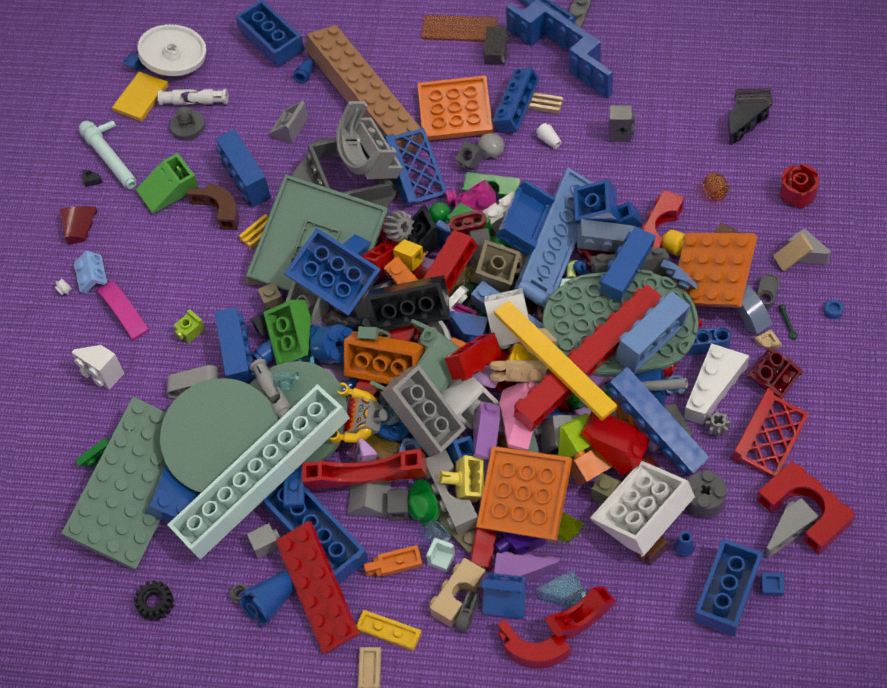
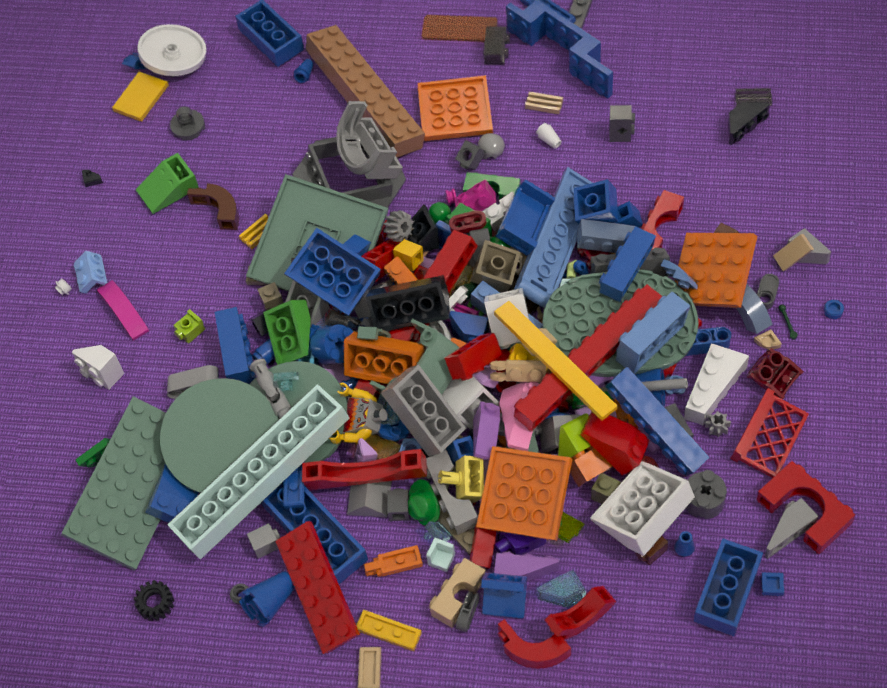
(77, 222): dark red slope -> none
(94, 137): light aqua cylinder -> none
(205, 97): white piece -> none
(242, 168): blue brick -> none
(290, 123): light grey slope -> none
(403, 182): blue fence -> none
(515, 100): blue brick -> none
(673, 242): yellow head -> none
(715, 186): clear orange head -> none
(799, 185): red brick -> none

